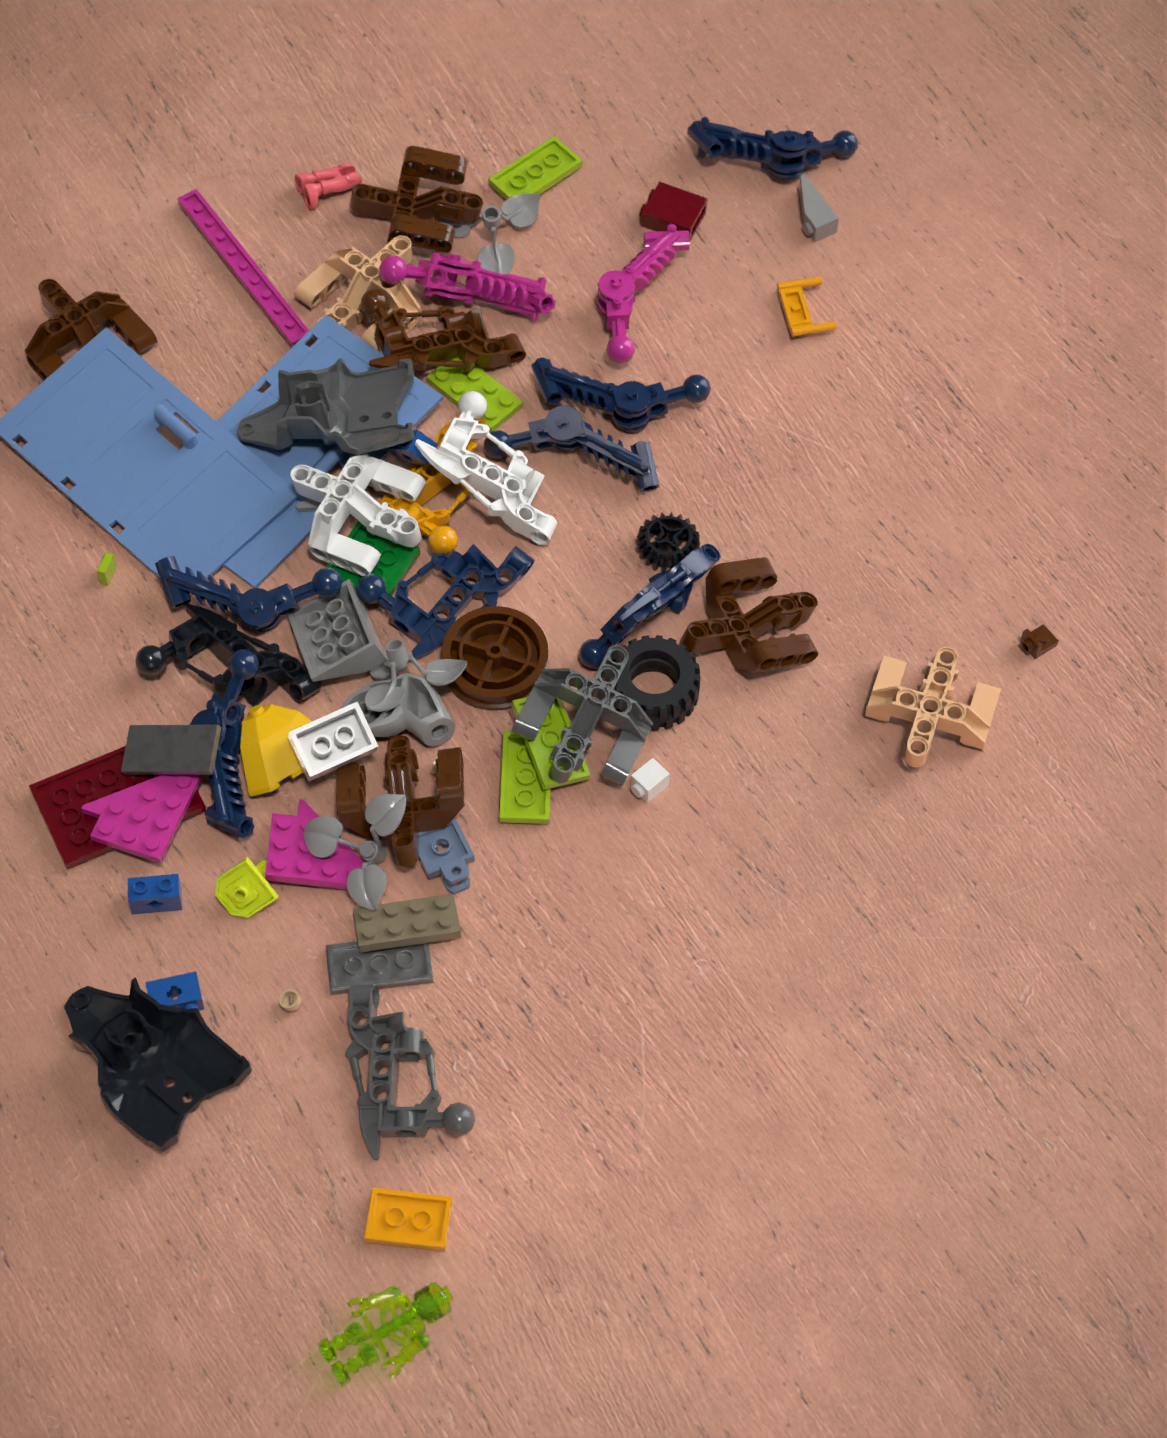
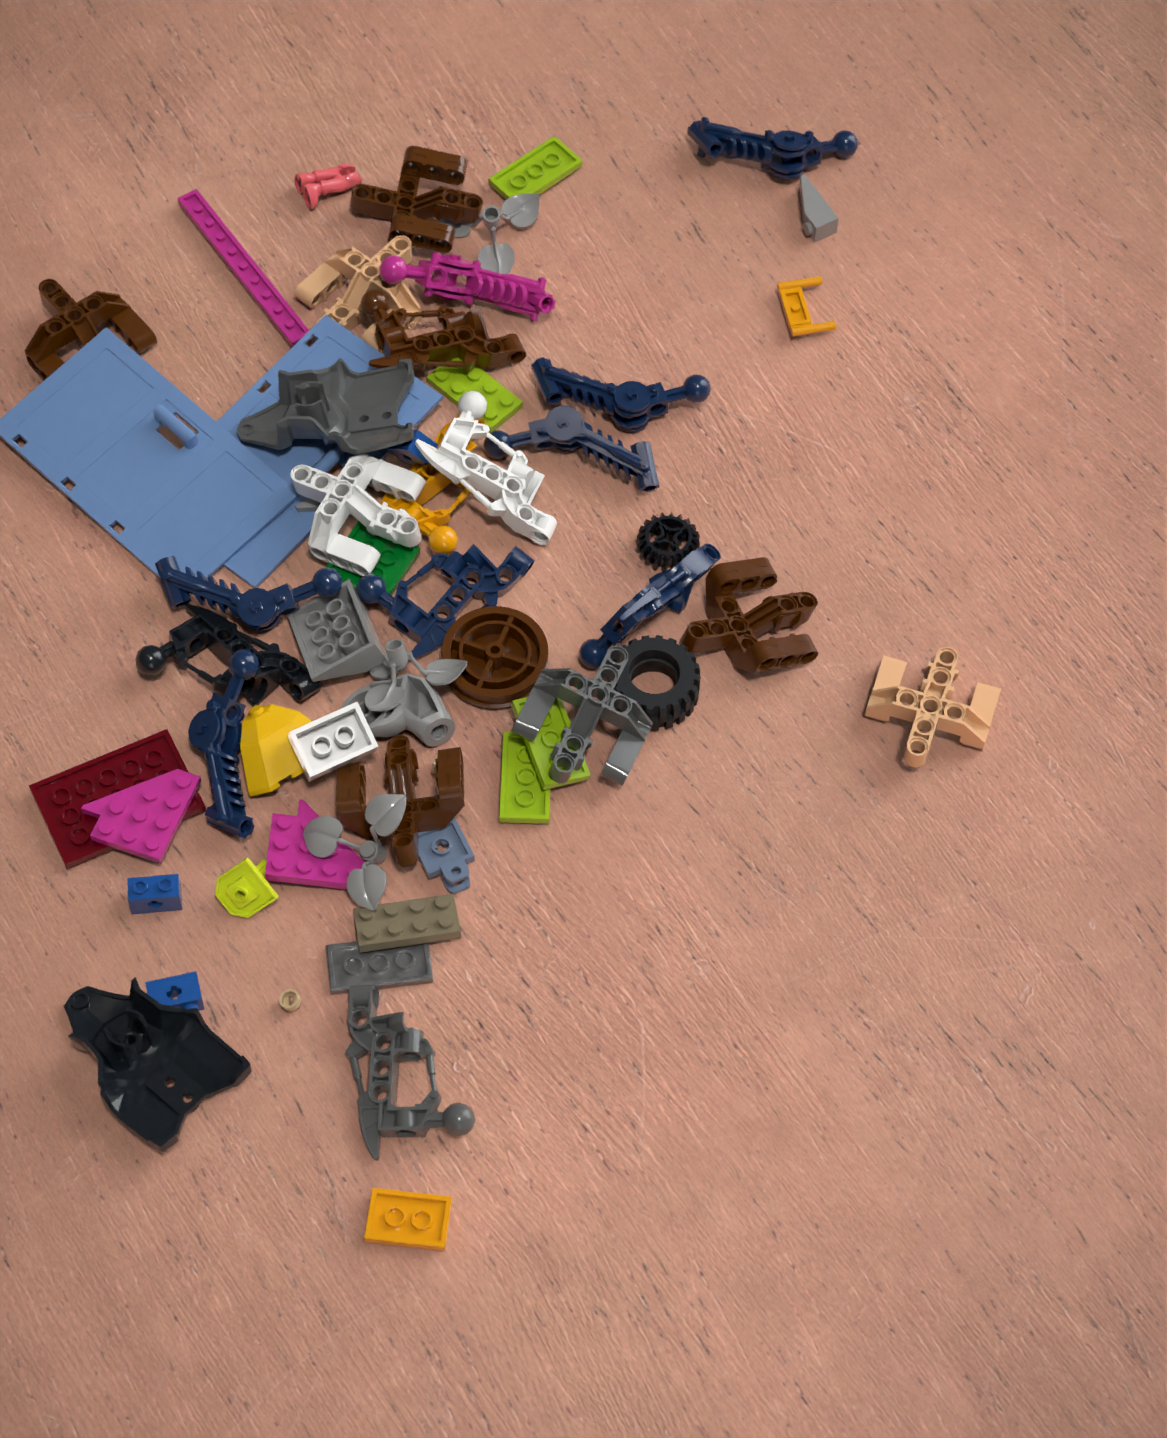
(106, 568): lime tile -> none
(171, 750): flat silver tile -> none
(429, 1304): clear neon green piece -> none
(618, 287): dark pink piece -> none
(649, 780): white brick -> none
(673, 206): dark red brick -> none
(1038, 641): reddish brown bracket -> none

